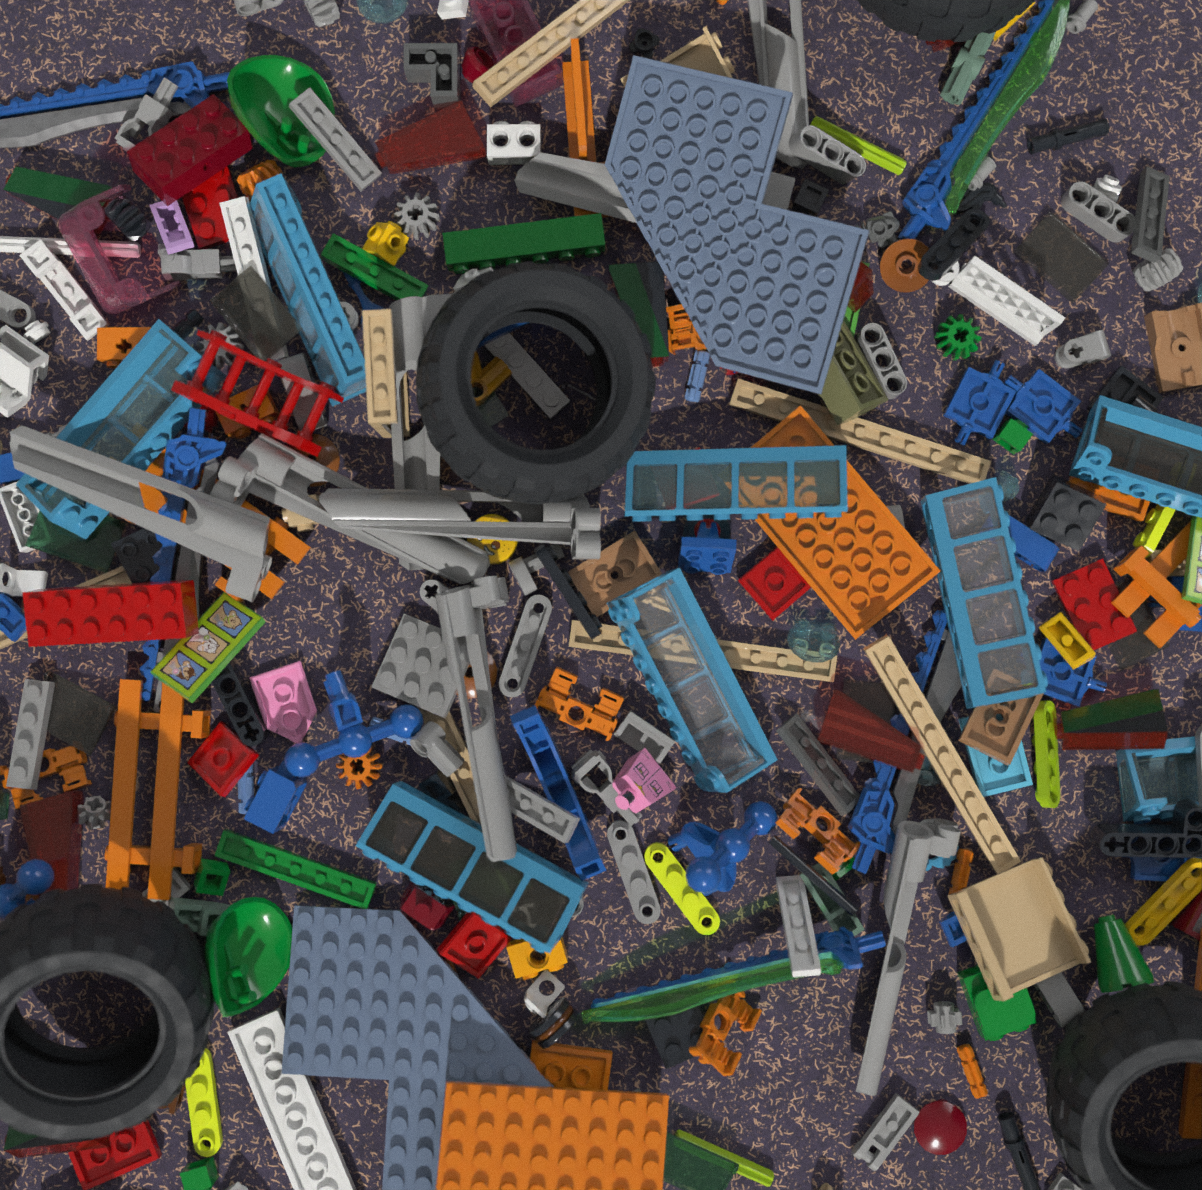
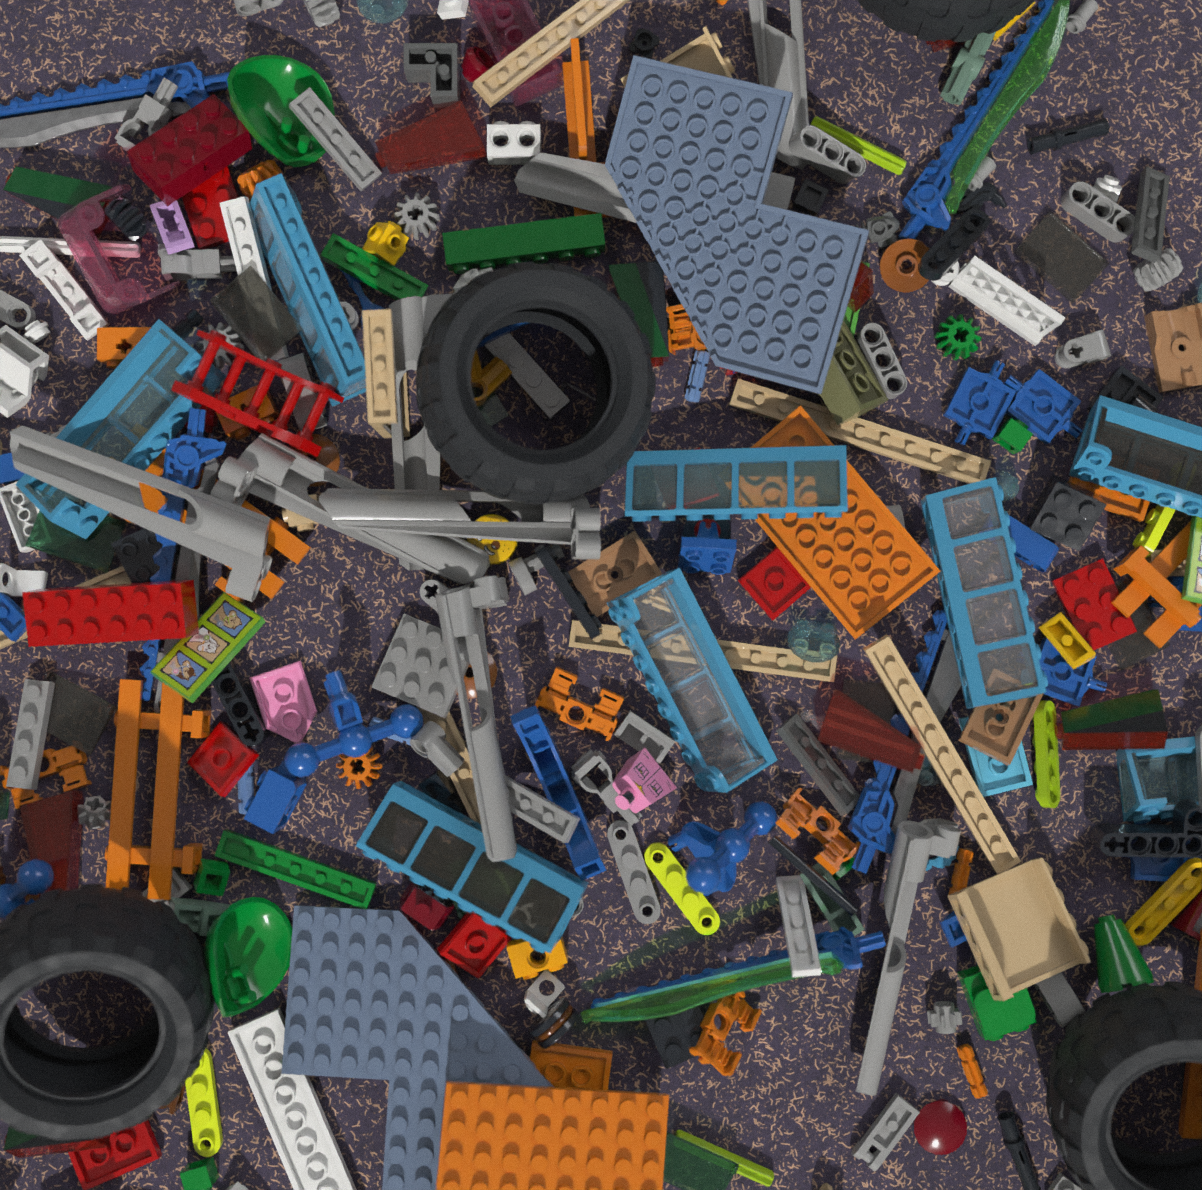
(525, 646): light grey plate -> none

